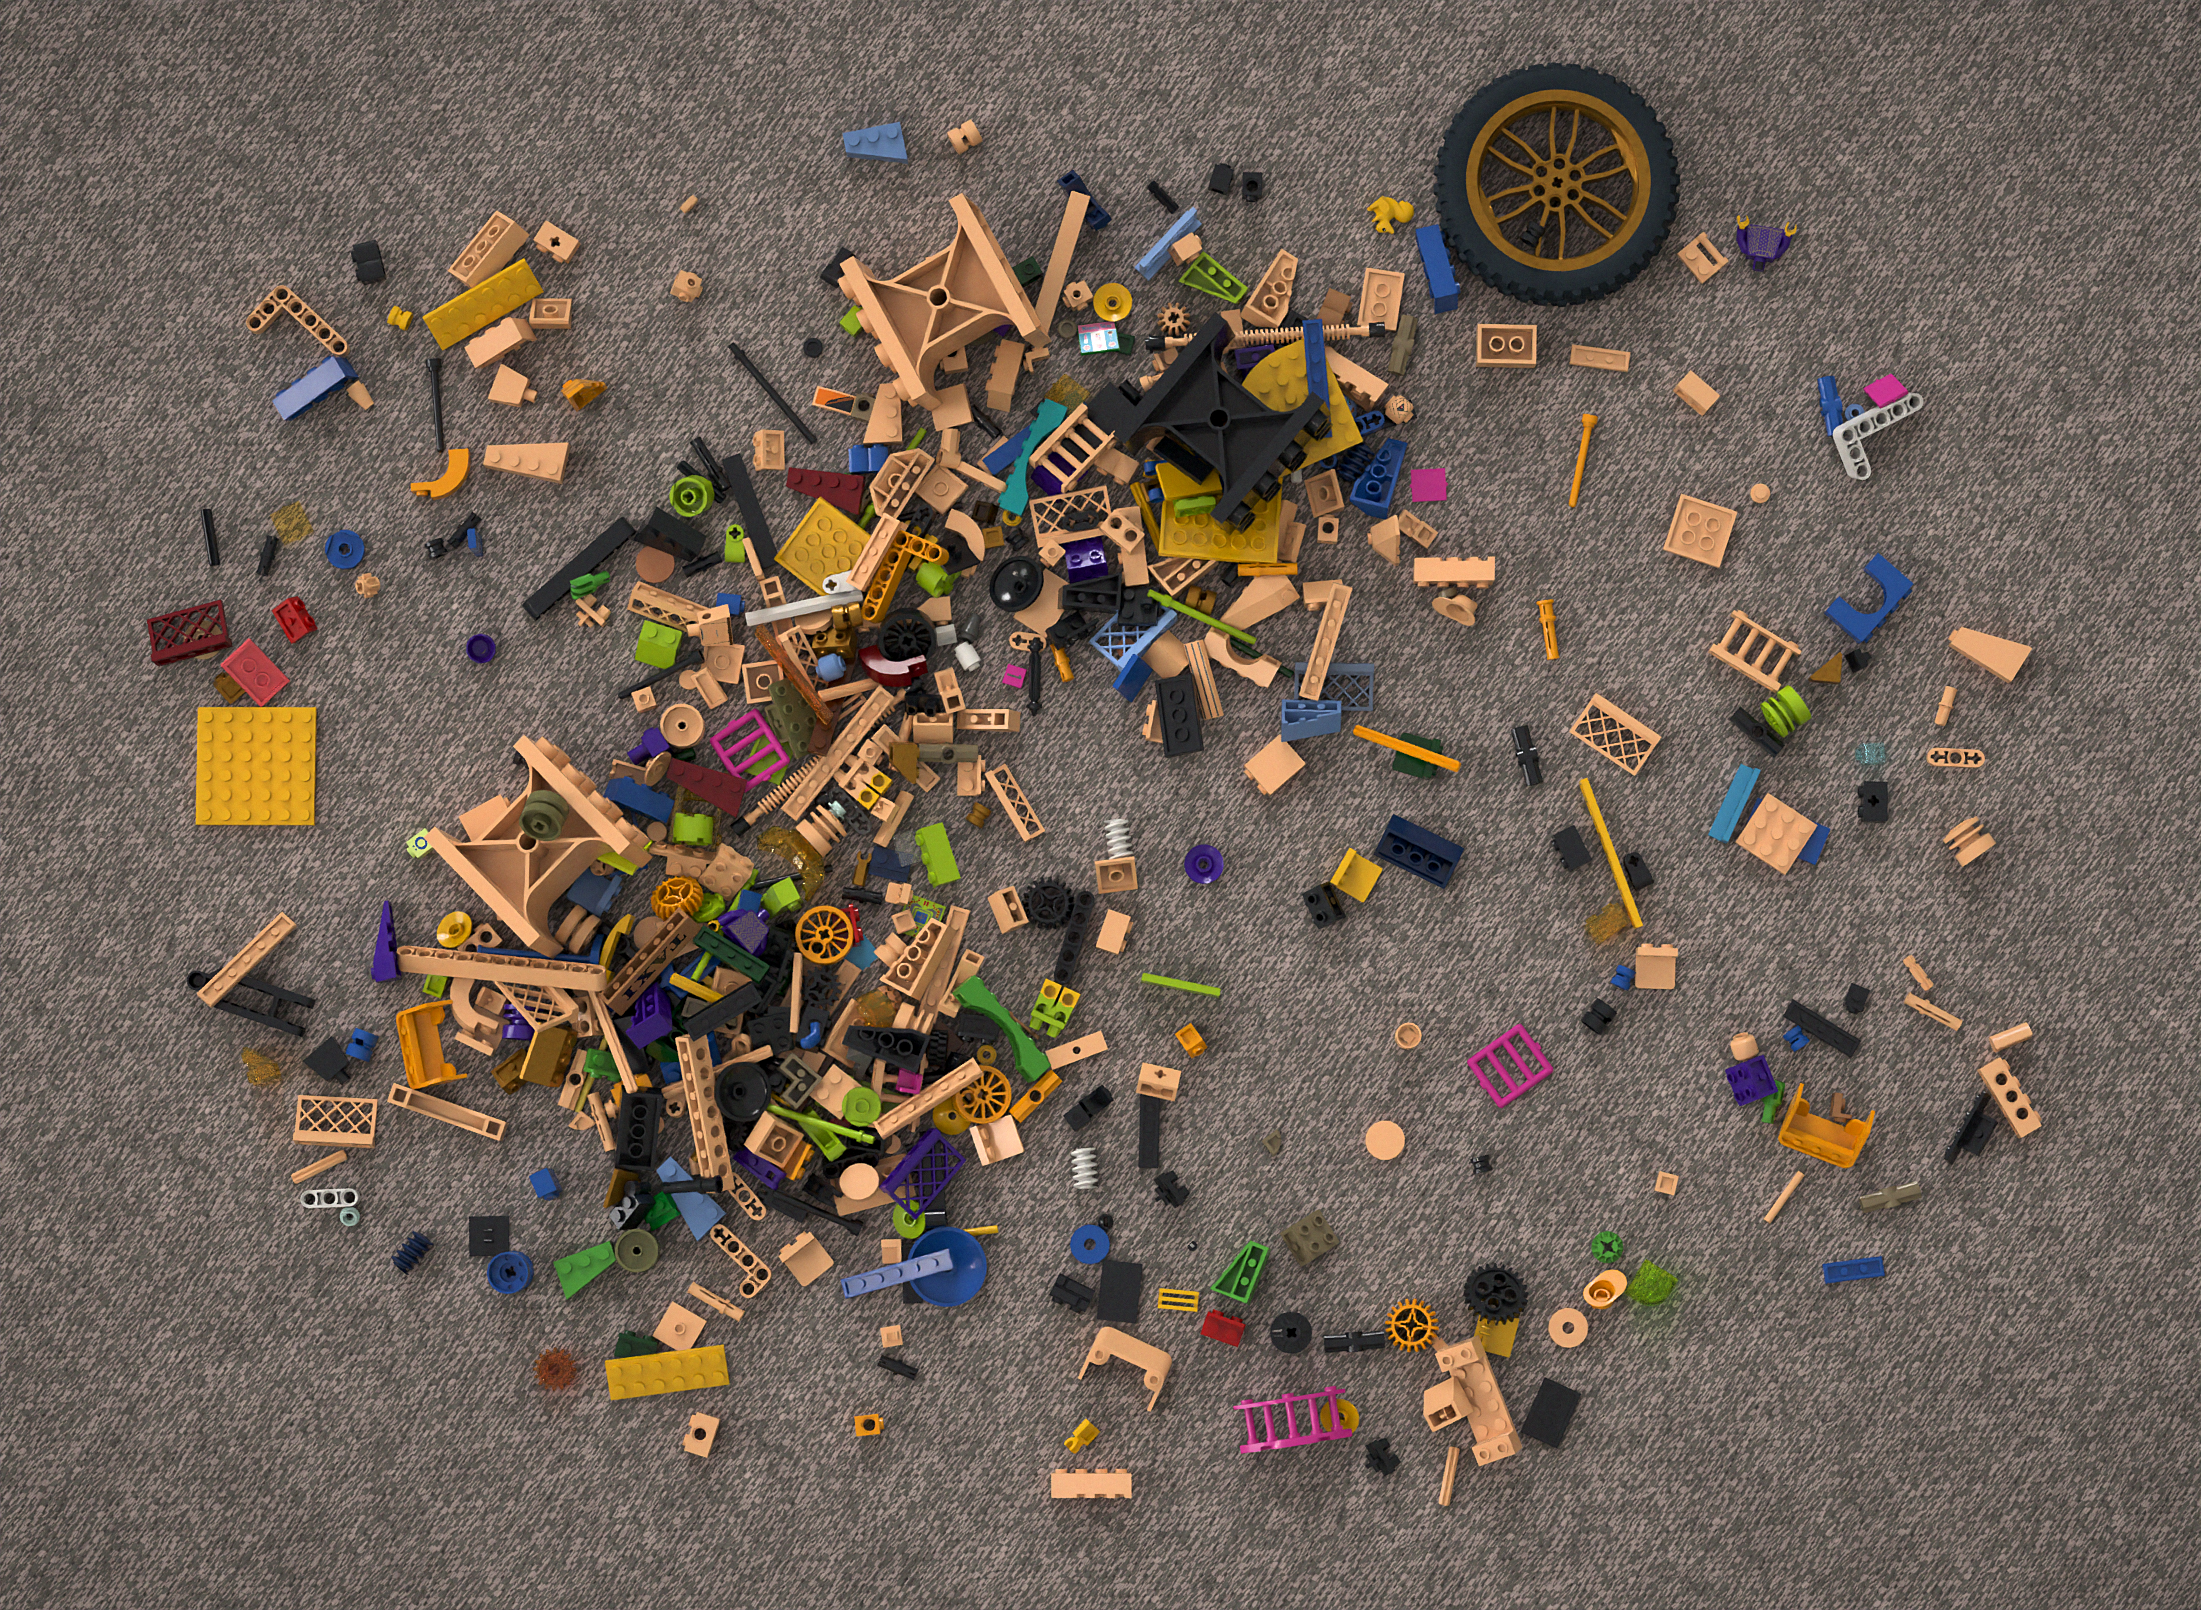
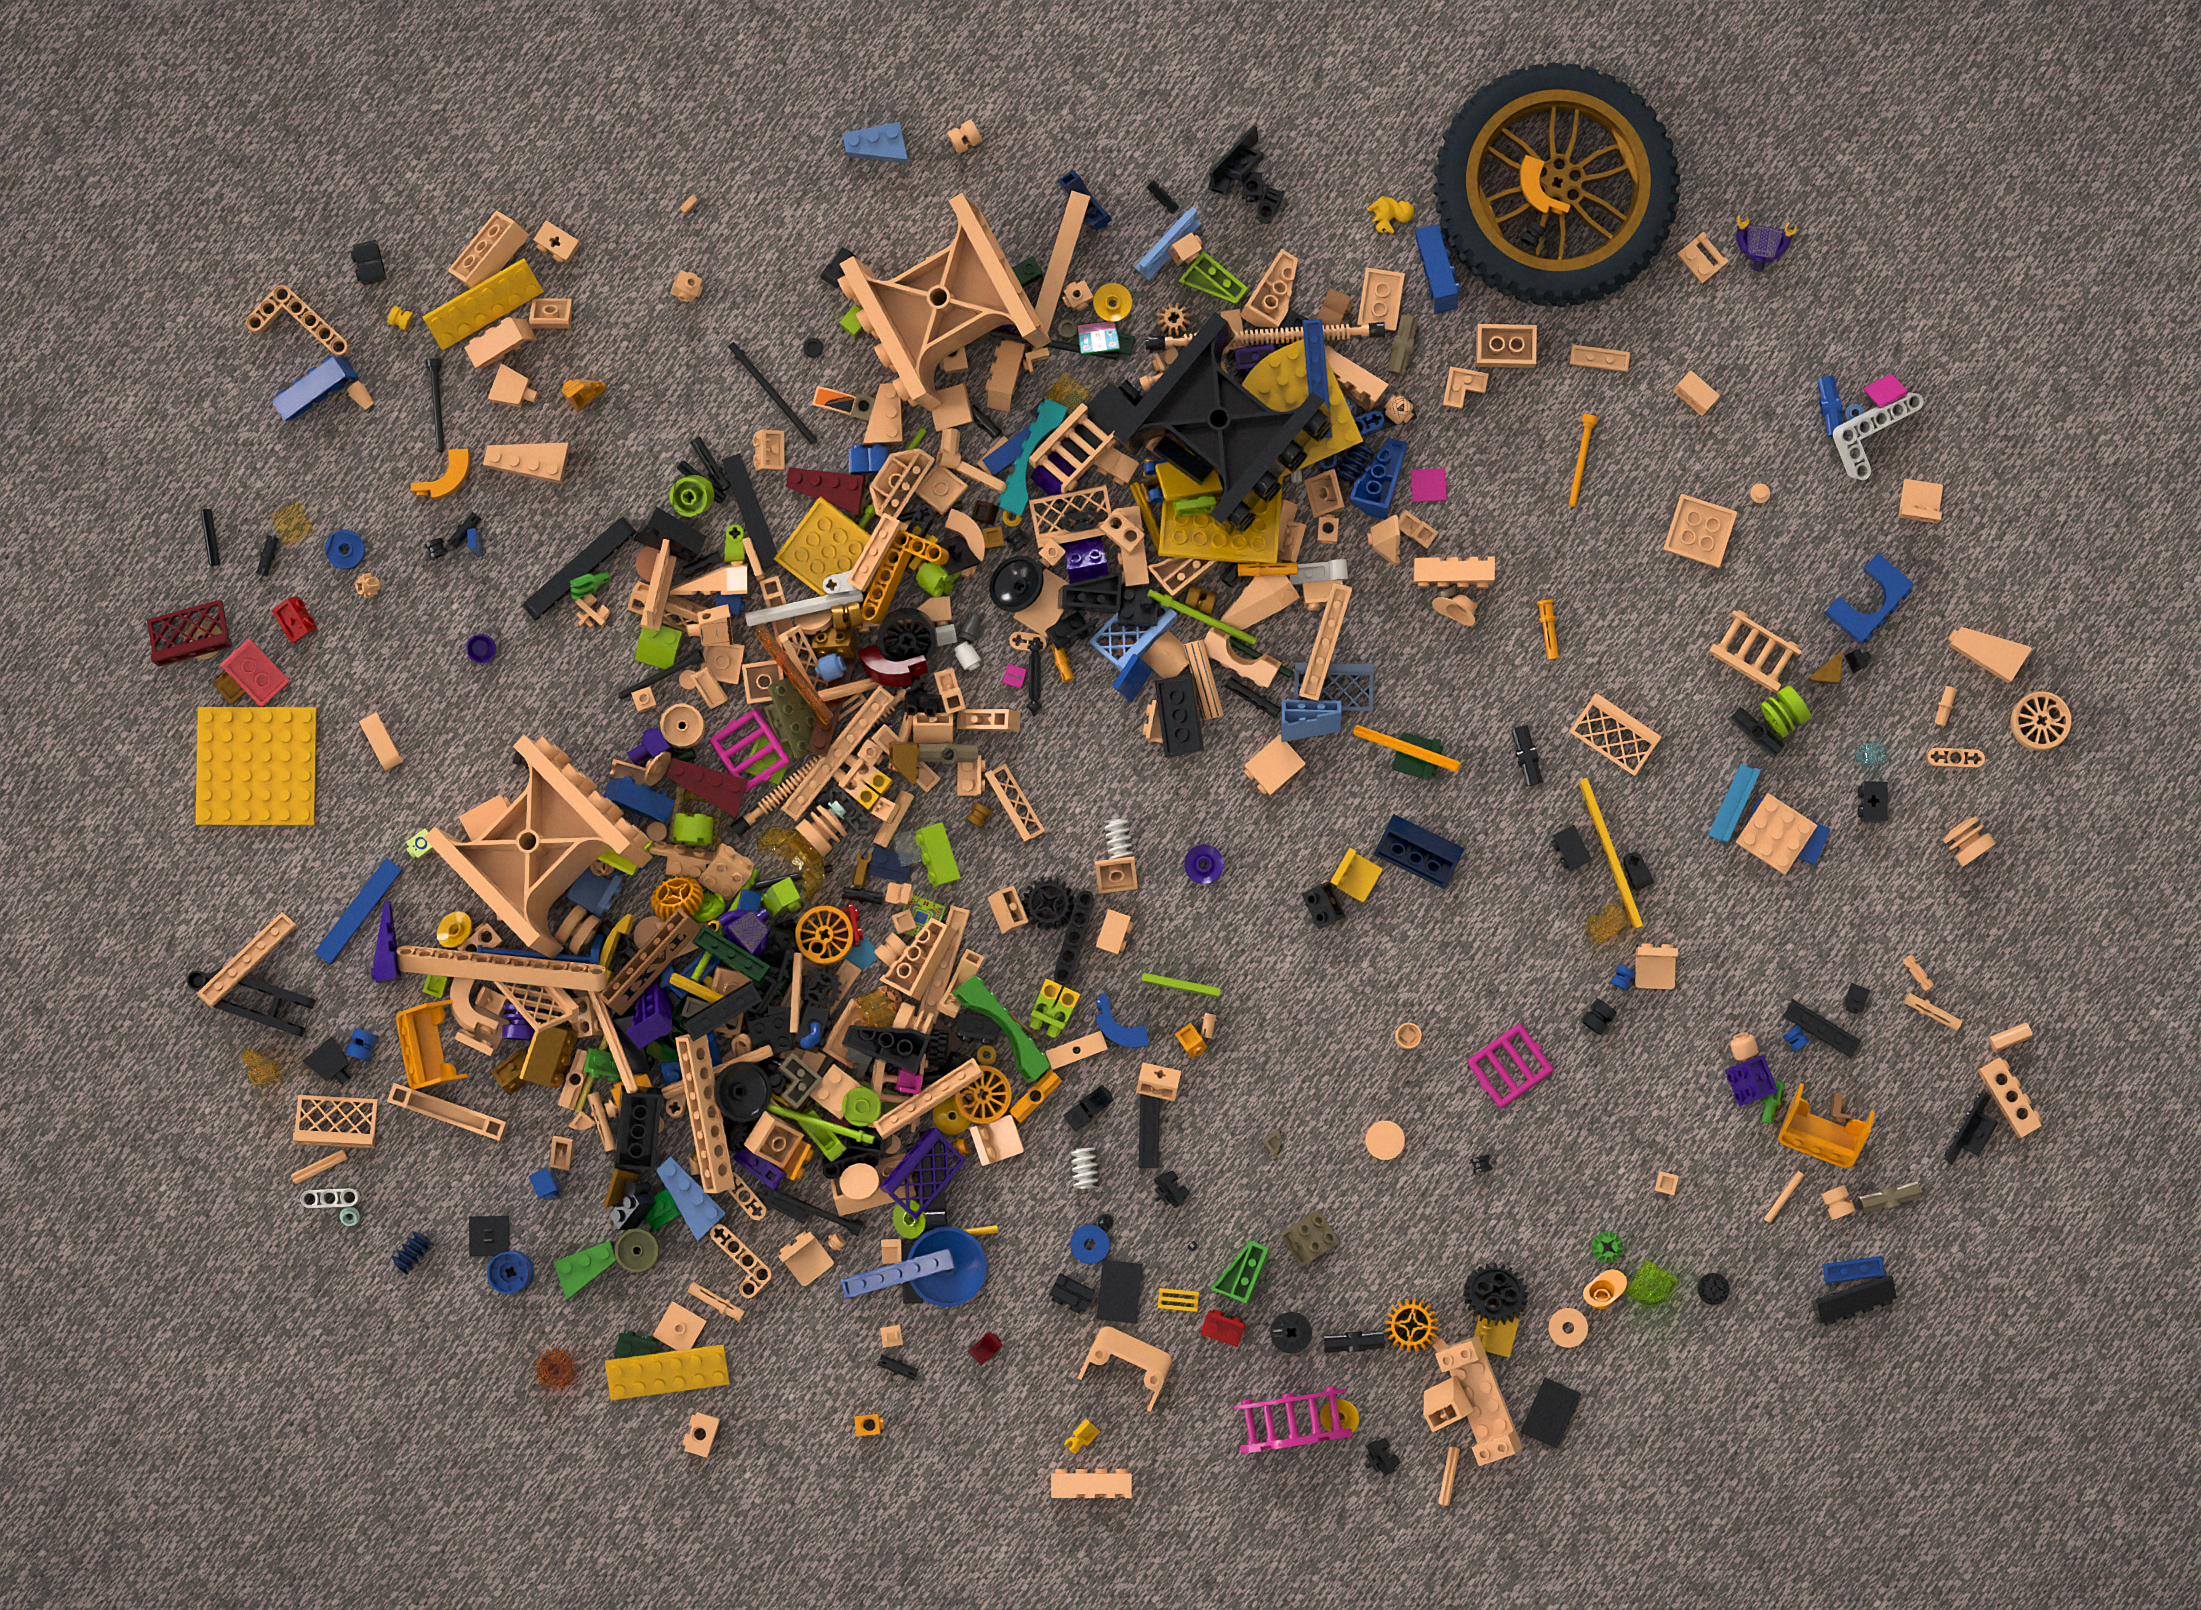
(358, 911): none -> blue tile
(380, 741): none -> light nougat beam
(544, 815): olive wheel -> none
(561, 1152): none -> light nougat slope
(659, 588): none -> light nougat fence
(700, 1185): black pin -> none
(727, 579): none -> light nougat wedge
(821, 1190): black hinge -> none
(836, 1241): none -> light nougat plate
(961, 1146): none -> light orange plate
(985, 1348): none -> dark red bracket
(1004, 334): none -> black bar
(1120, 1035): none -> blue arch
(1208, 1025): none -> light nougat pin
(1239, 159): none -> black bracket
(1254, 698): none -> black pin
(1269, 201): none -> black piece
(1320, 572): none -> white plate
(1460, 381): none -> light nougat plate
(1531, 188): none -> light orange arch
(1707, 1281): none -> black gear
(1838, 1202): none -> light nougat wheel
(1854, 1299): none -> black slope
(1921, 501): none -> light nougat bracket
(2063, 712): none -> light nougat piece

